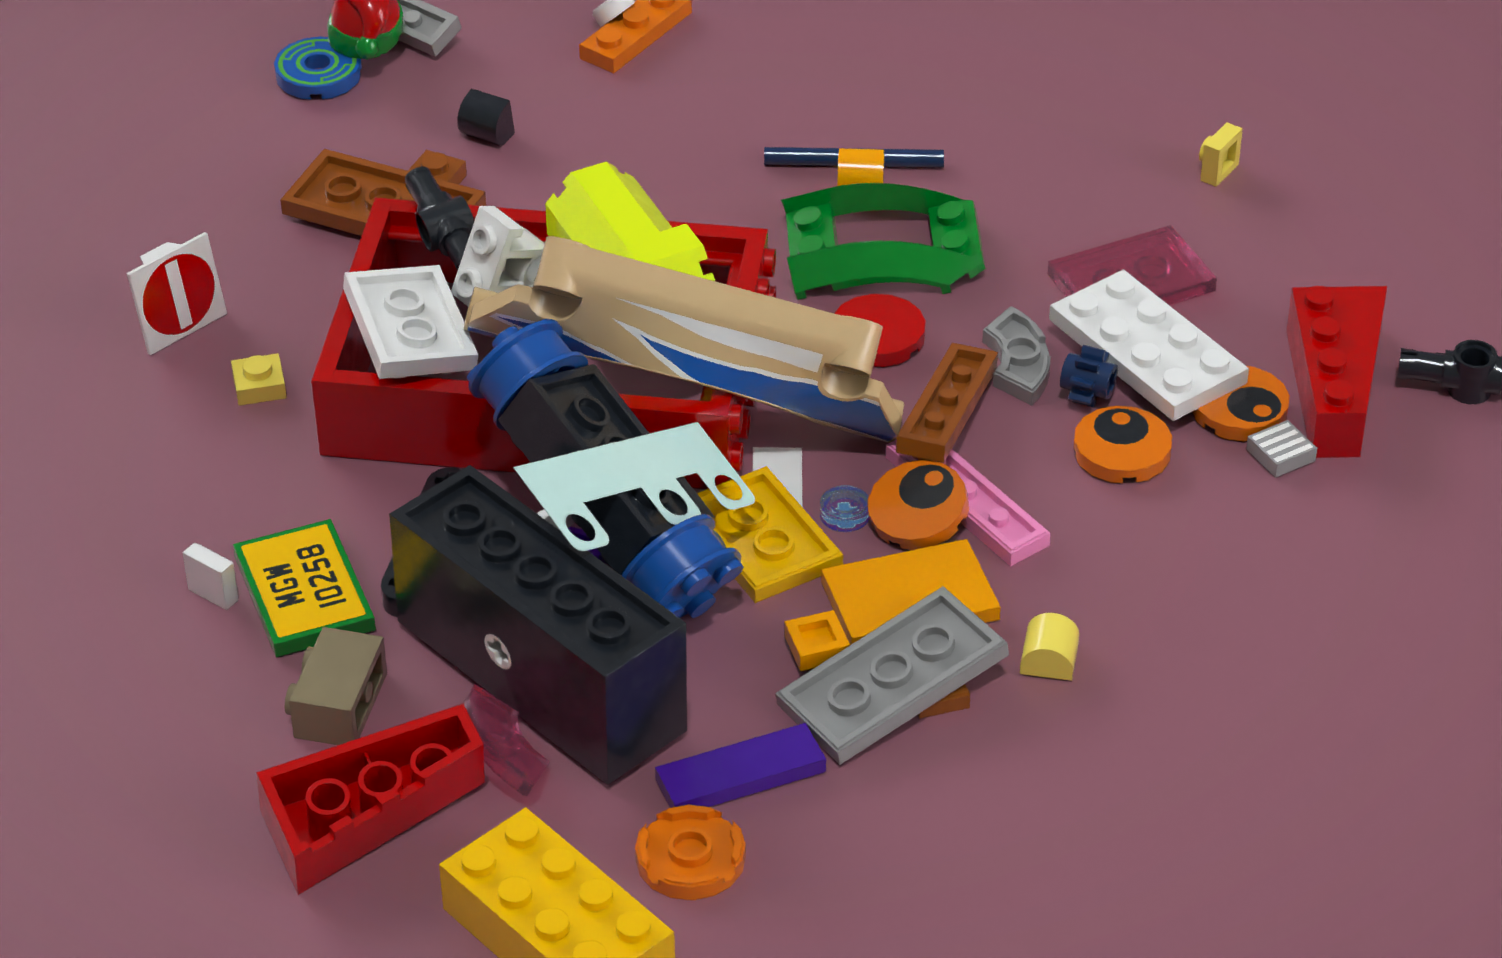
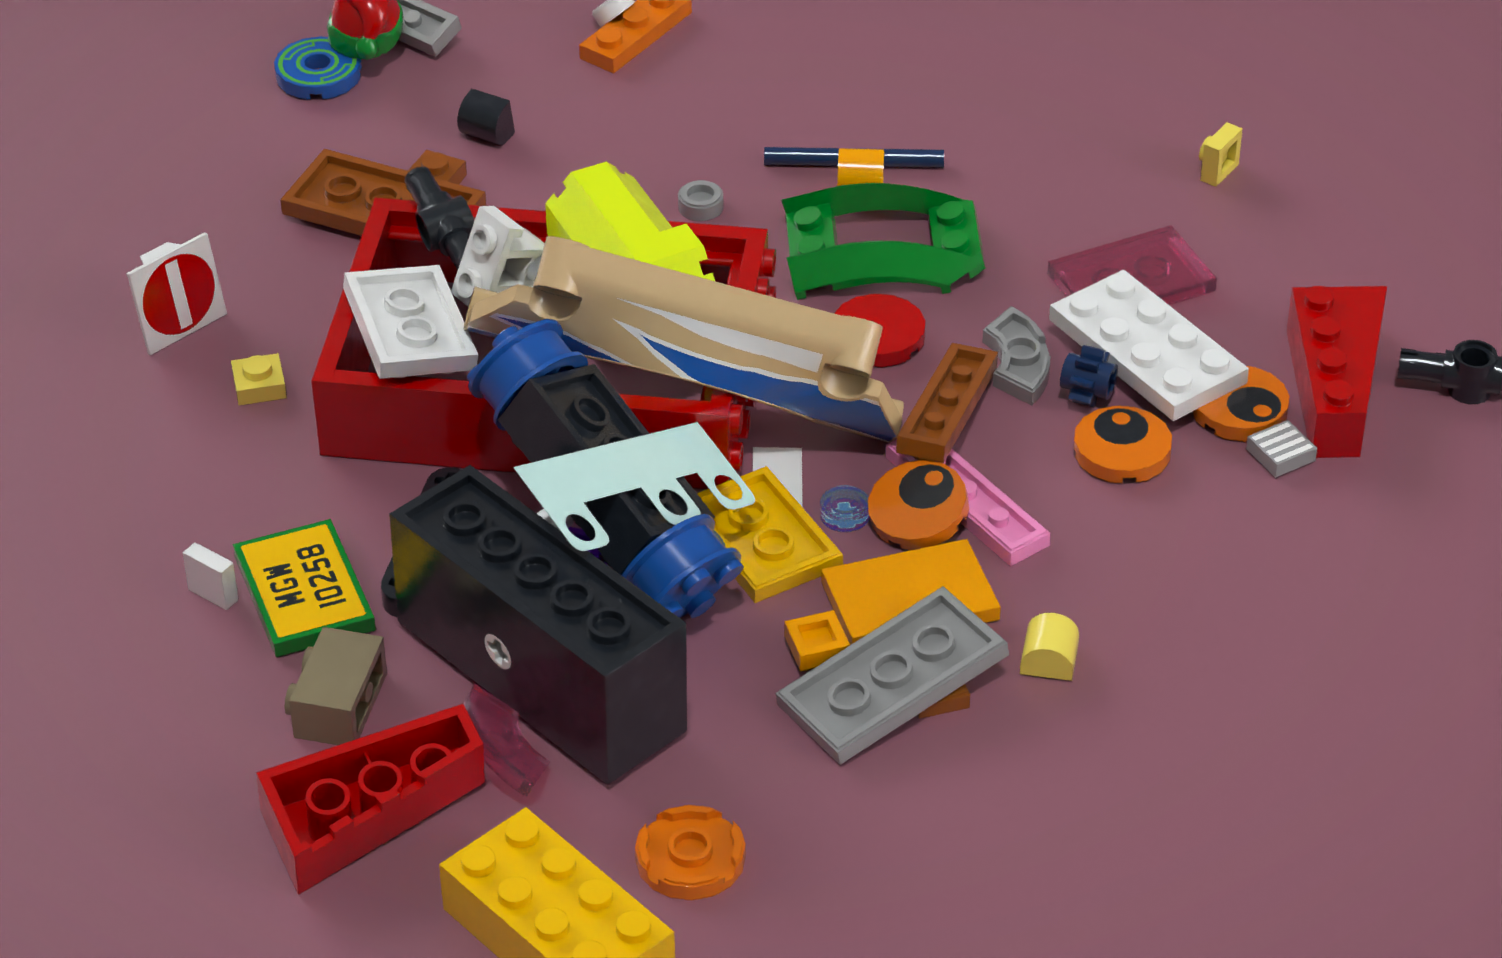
(700, 200): none -> light grey tile
(741, 768): dark purple tile -> none

